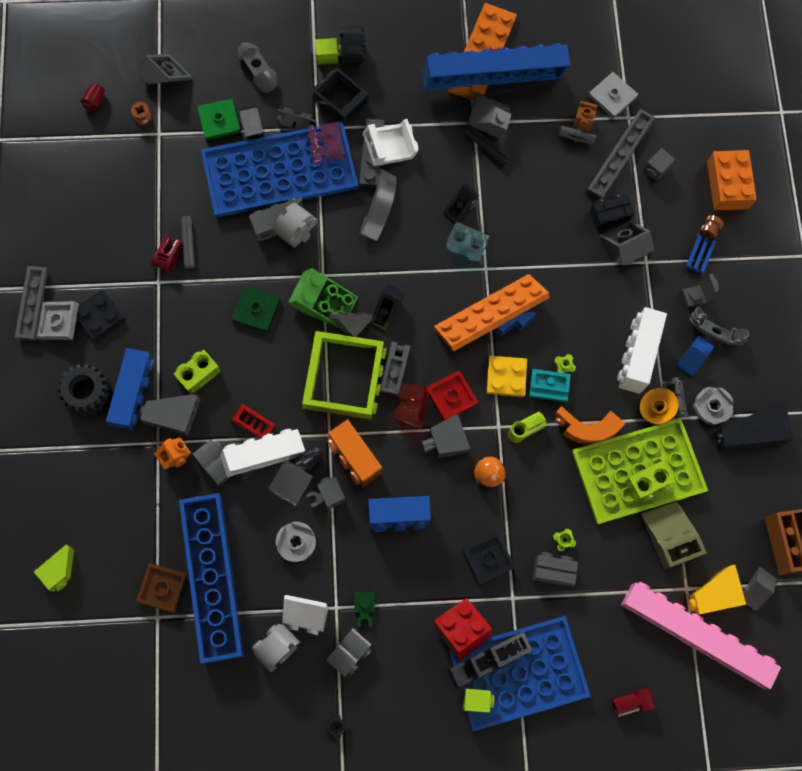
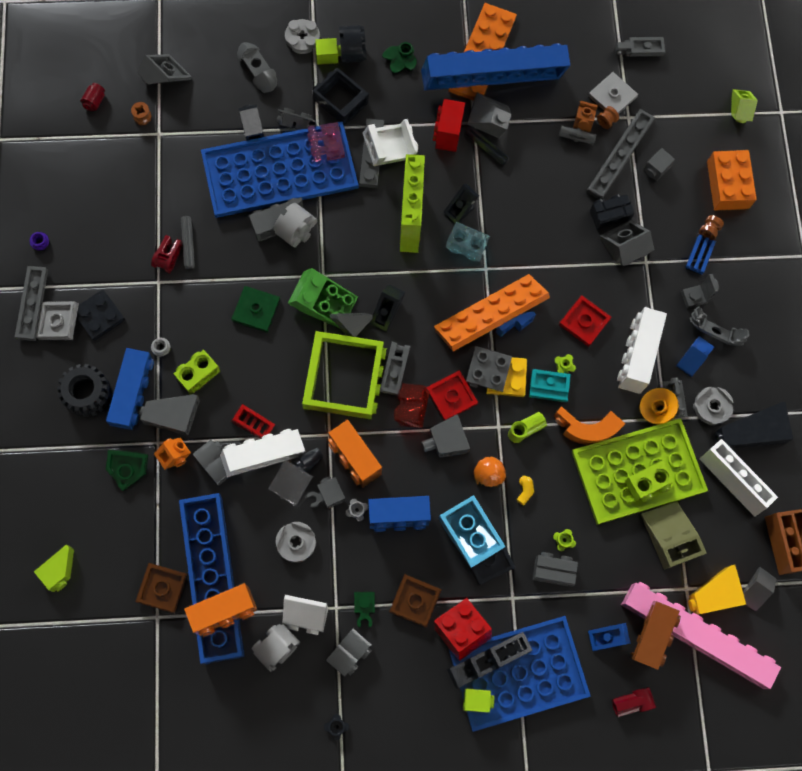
(35, 237): none -> dark purple plate
(126, 467): none -> dark green plate
(156, 343): none -> light grey plate
(219, 119): green plate -> none
(221, 610): none -> orange brick
(299, 27): none -> light grey plate
(356, 504): none -> light grey plate
(380, 206): dark grey slope -> none
(399, 59): none -> dark green plate
(412, 203): none -> lime window
(415, 601): none -> reddish brown plate
(448, 125): none -> red brick
(471, 531): none -> medium azure slope
(488, 369): none -> dark grey hinge
(528, 490): none -> yellow arm
(585, 320): none -> red tile
(608, 117): none -> dark orange wheel
(609, 637): none -> blue slope
(641, 46): none -> dark grey hinge
(656, 635): none -> dark orange wedge
(738, 478): none -> white brick
(743, 105): none -> lime slope

